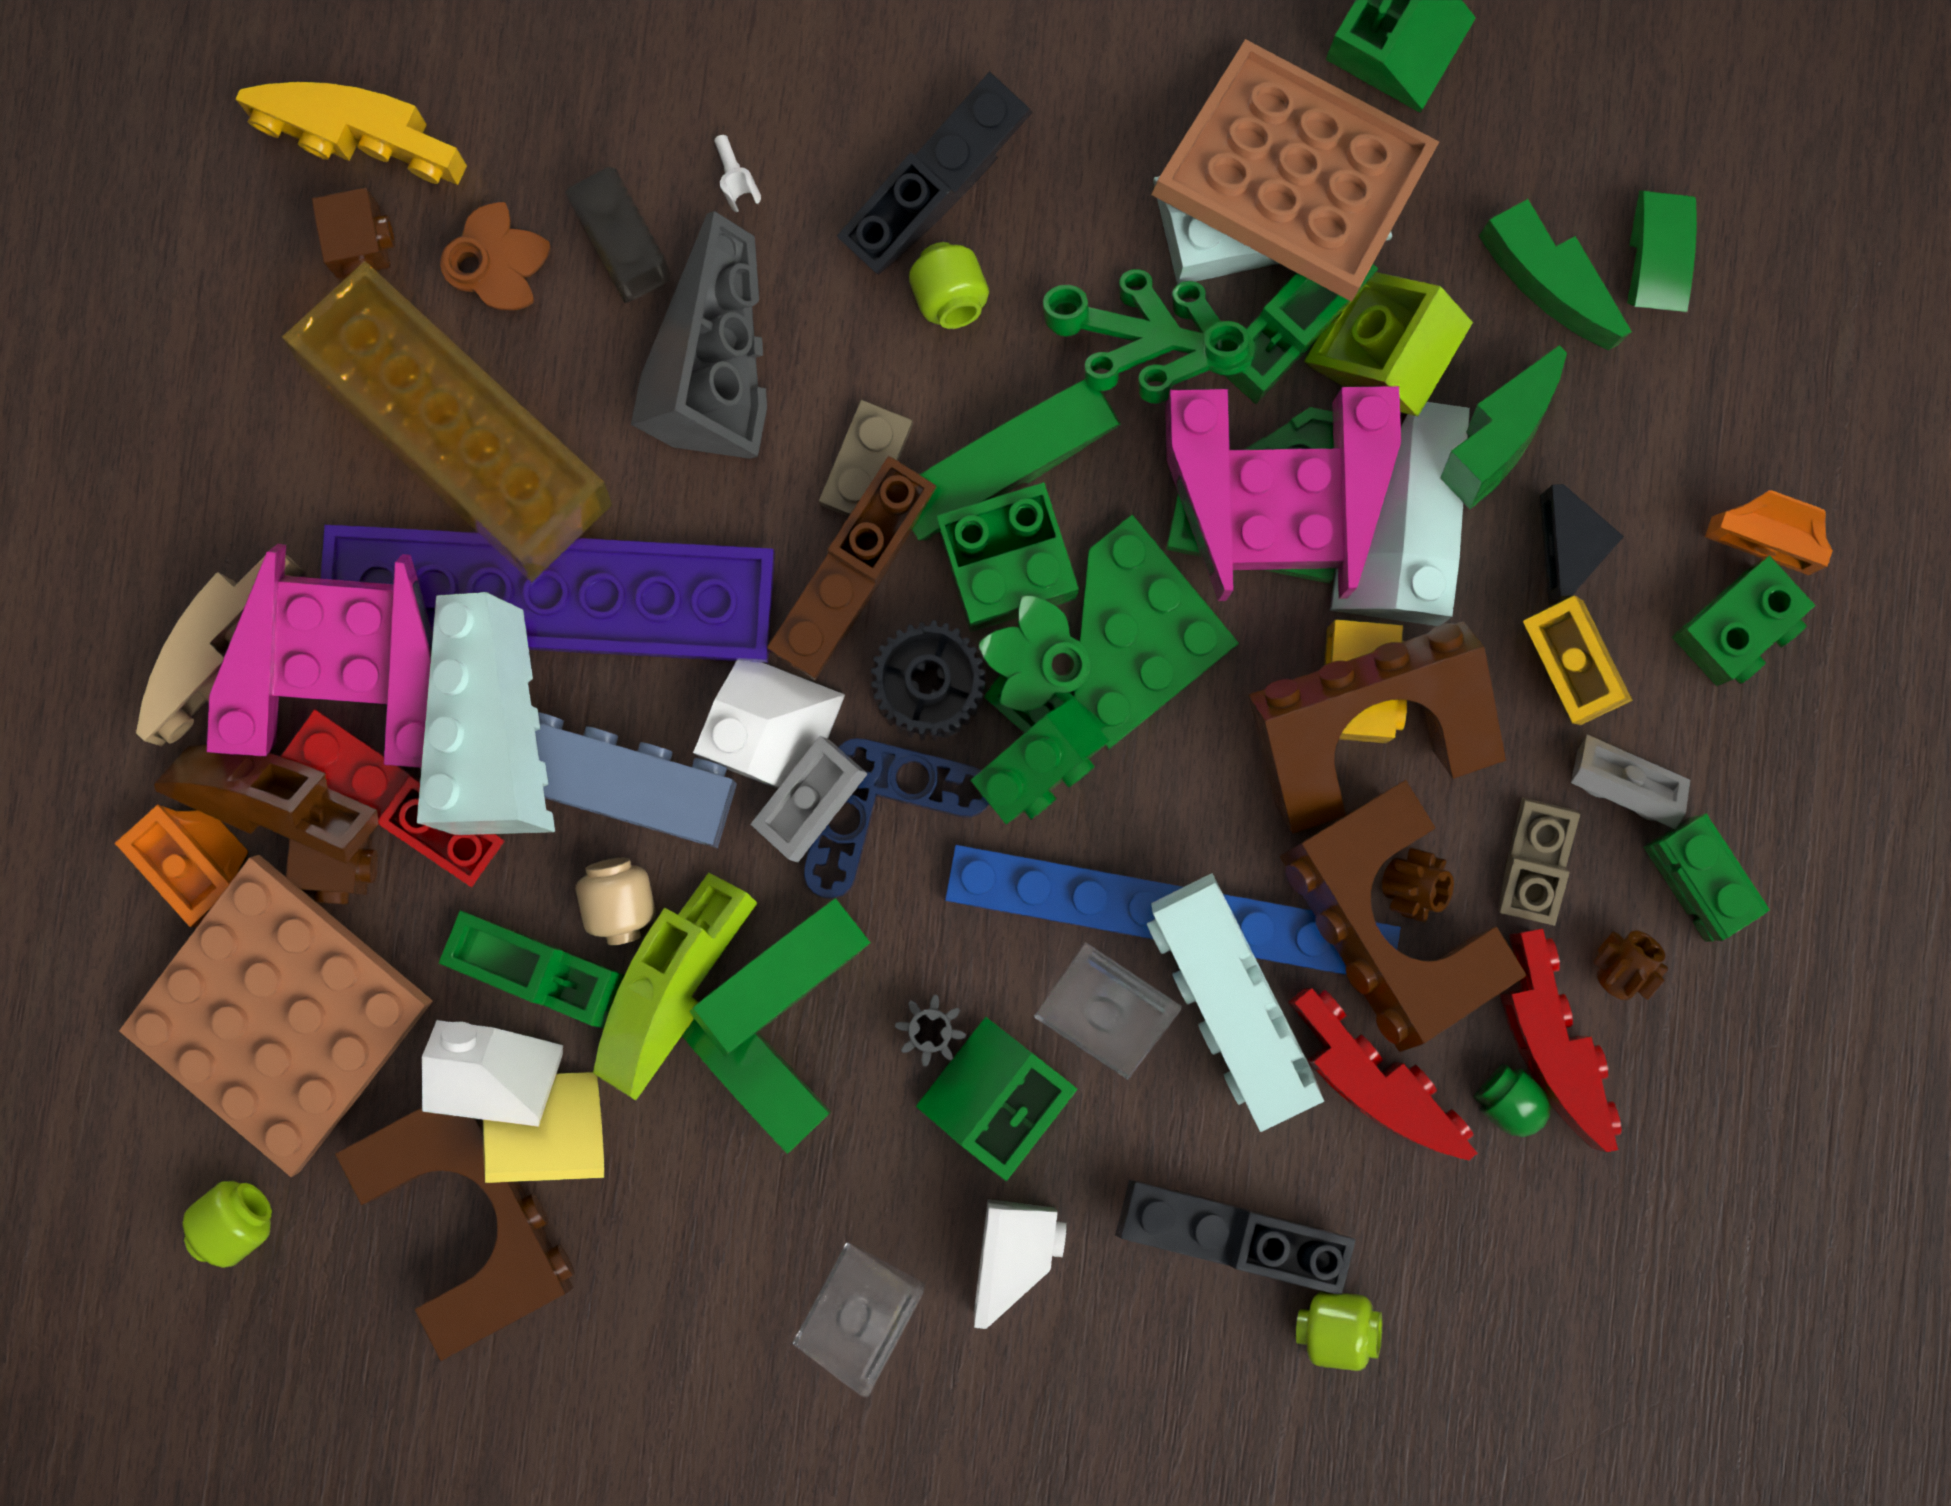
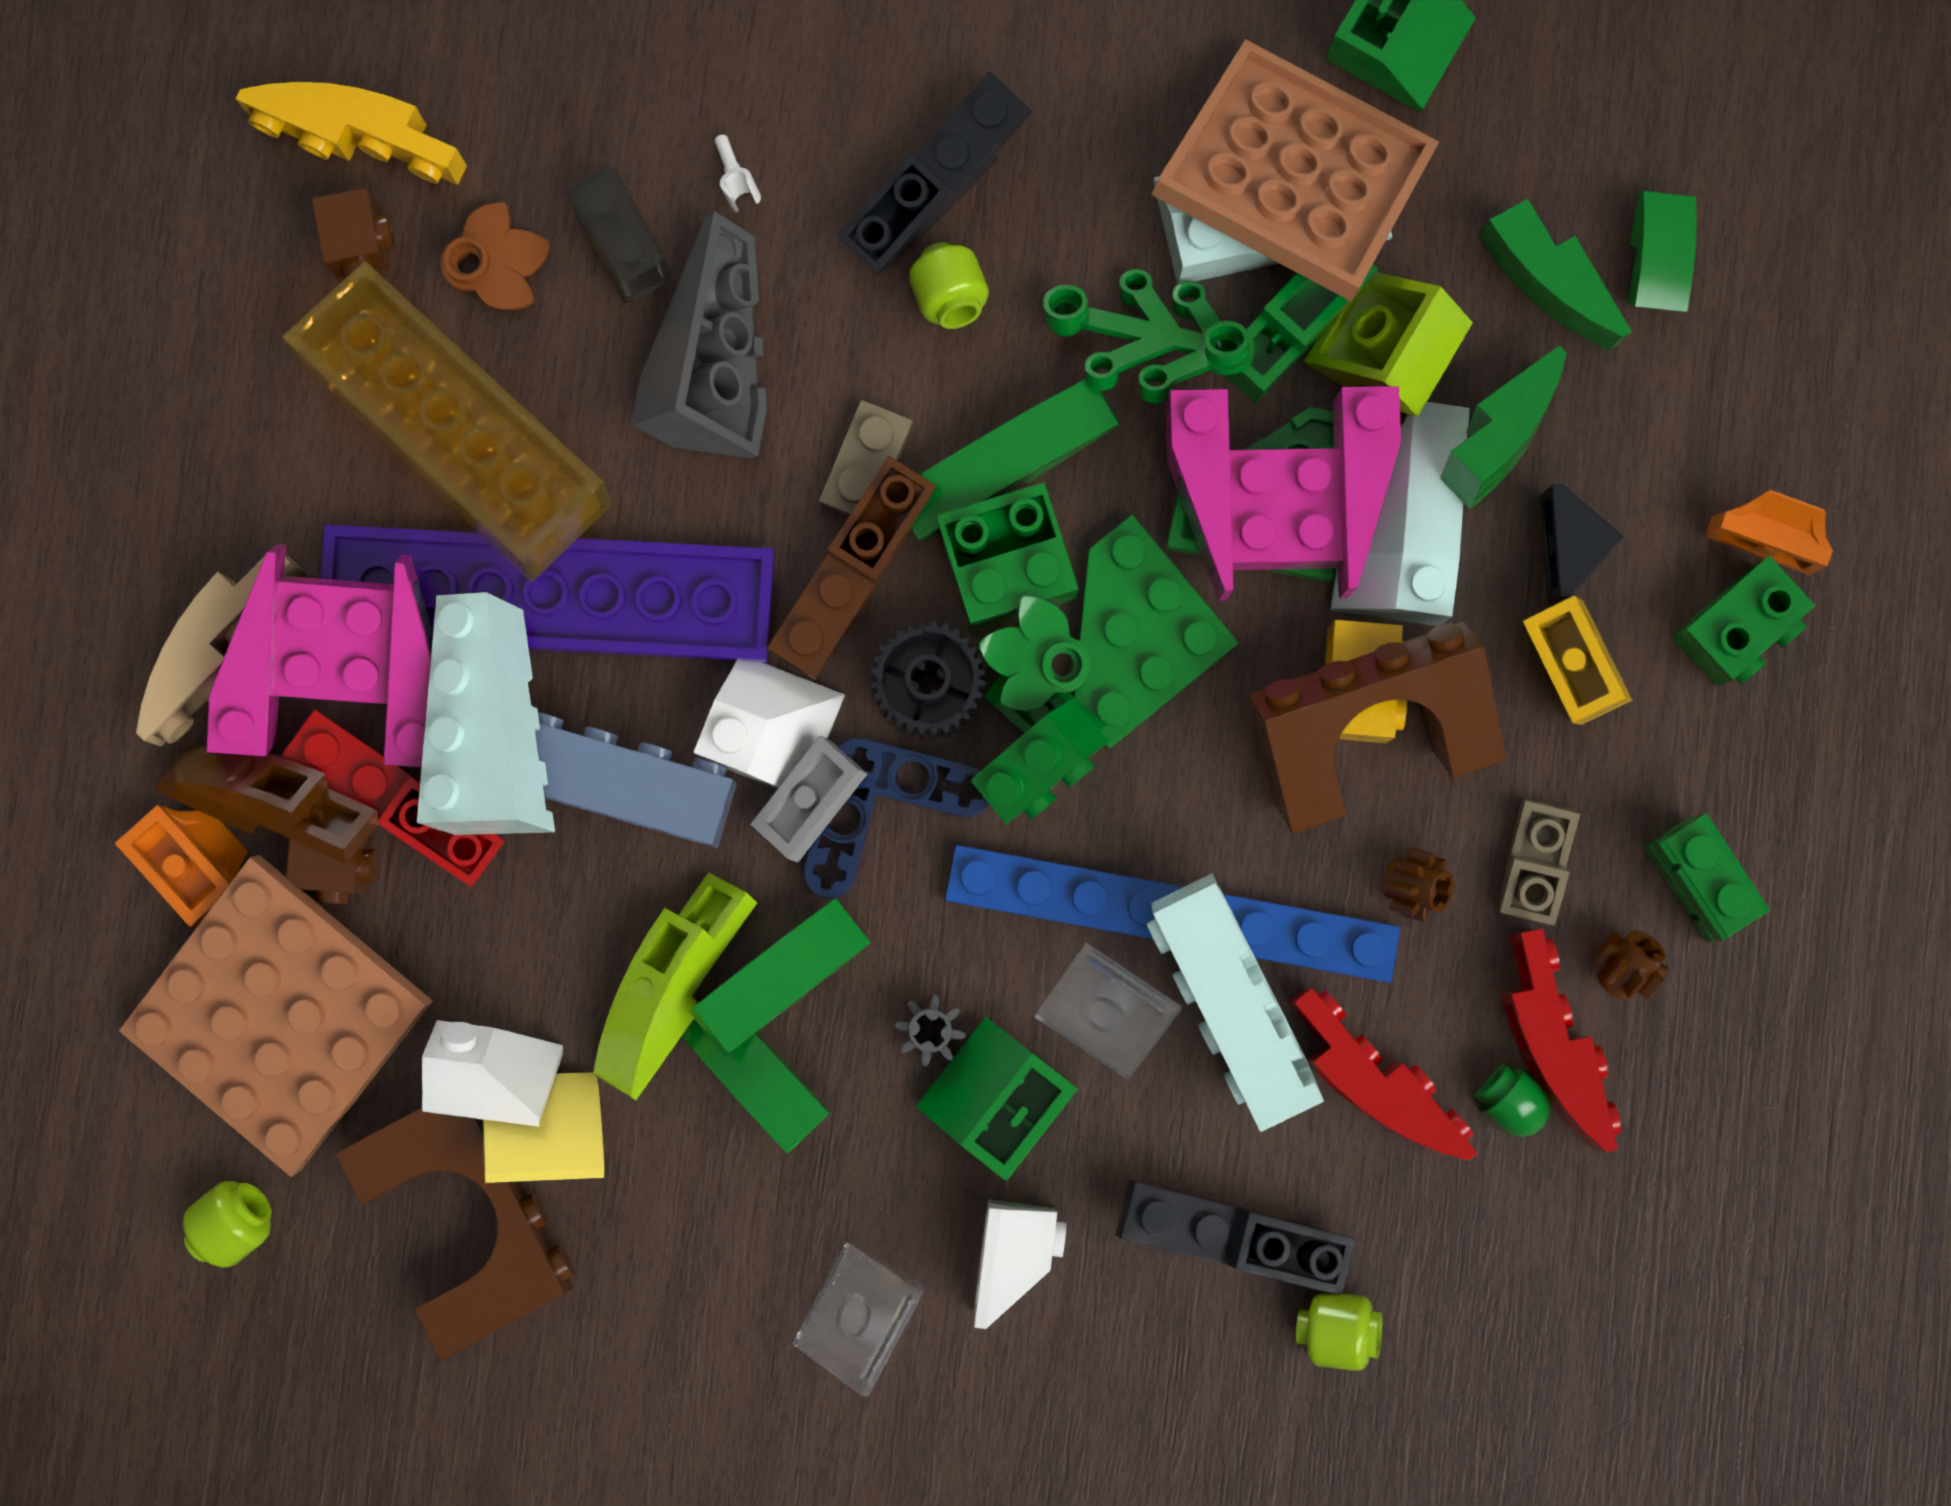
(531, 969): green slope -> none
(615, 900): tan head -> none
(1408, 995): reddish brown arch -> none
(1631, 782): light grey plate -> none

